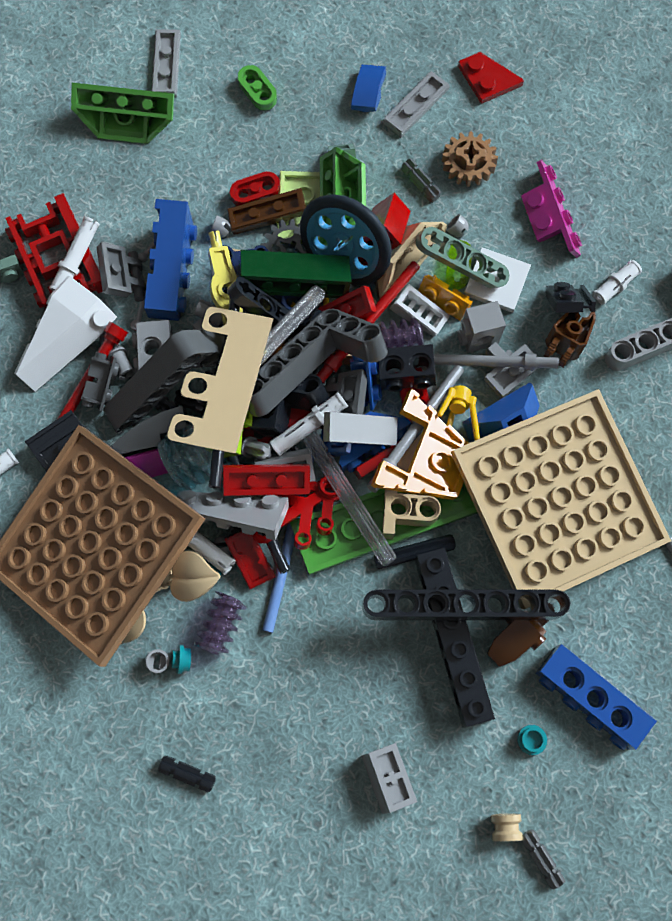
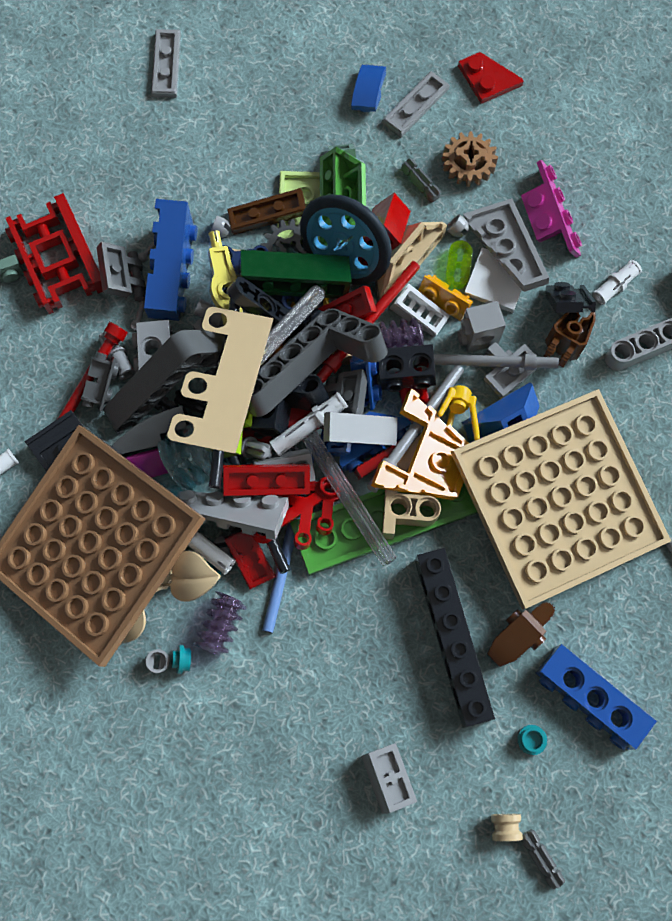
(66, 328): white wedge -> none
(76, 252): white pin -> none
(122, 112): bright green wedge -> none
(187, 773): black axle -> none
(253, 187): red plate -> none
(259, 88): bright green plate -> none
(409, 552): black axle -> none
(464, 253): sand green beam -> none
(479, 599): black beam -> none
(508, 240): none -> light grey wing

